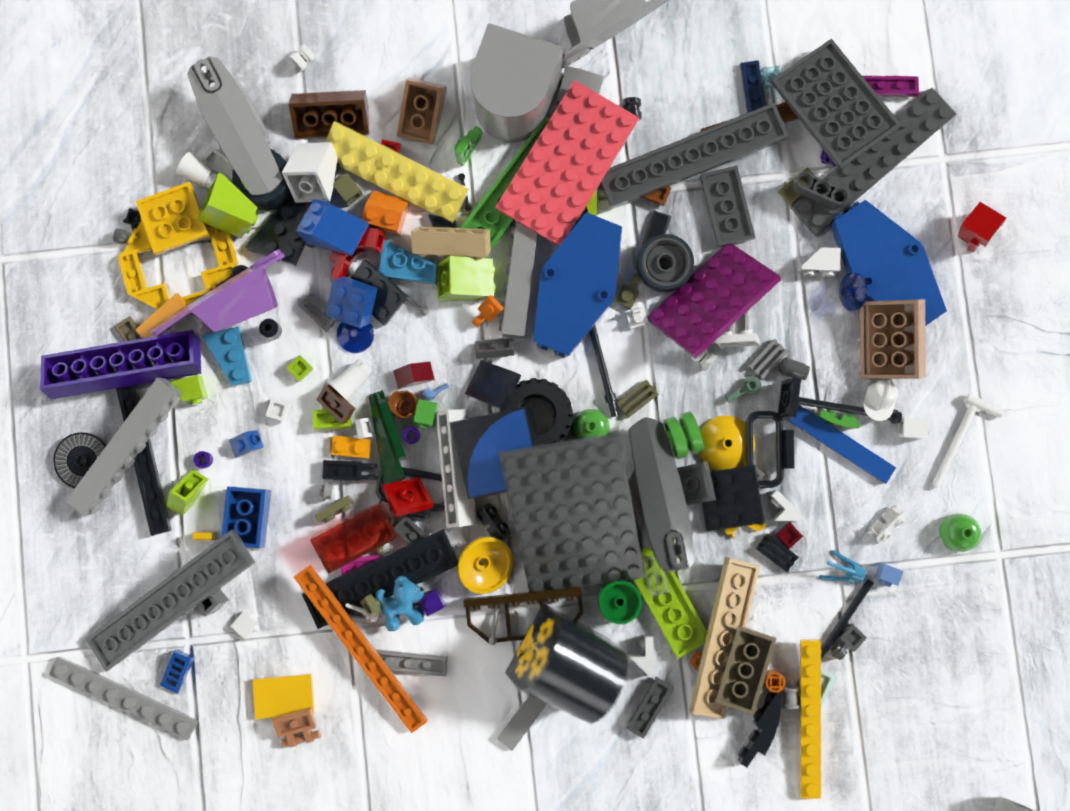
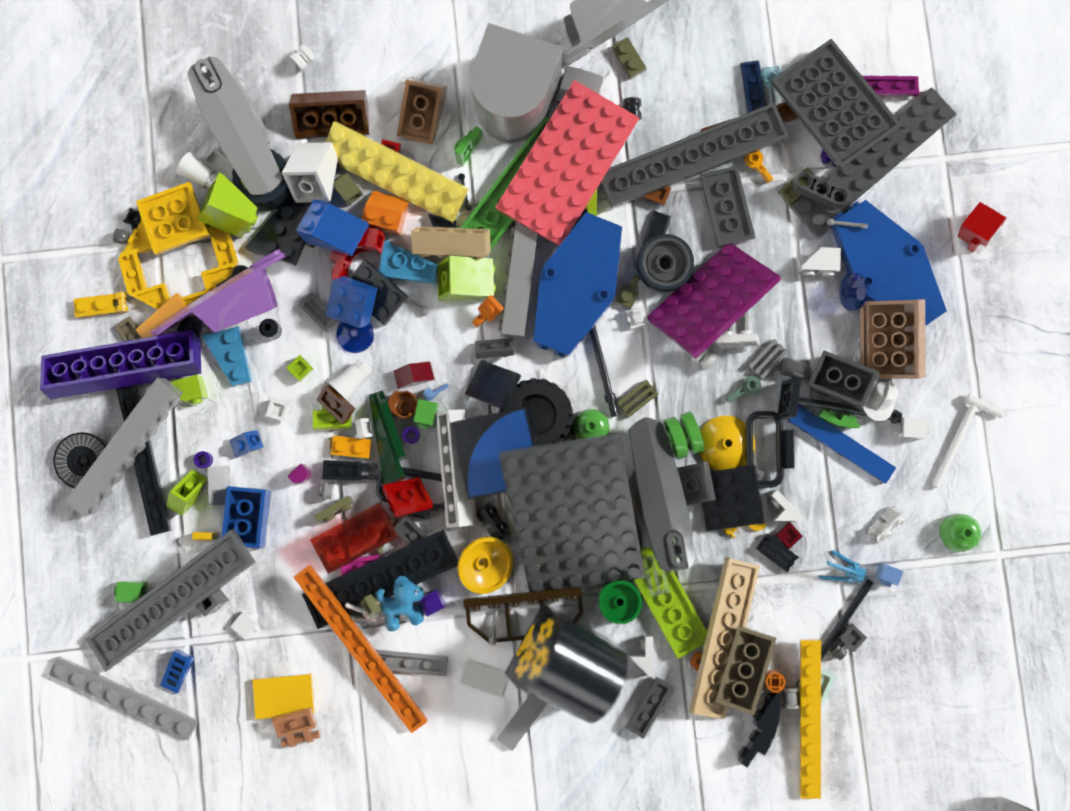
(100, 305): none -> yellow plate
(129, 590): none -> bright green brick
(191, 324): none -> black piece
(218, 480): none -> slope
(300, 474): none -> magenta brick
(484, 678): none -> white sticker
(628, 58): none -> olive plate
(755, 161): none -> light orange plate
(830, 222): none -> light grey hinge
(844, 380): none -> dark grey brick

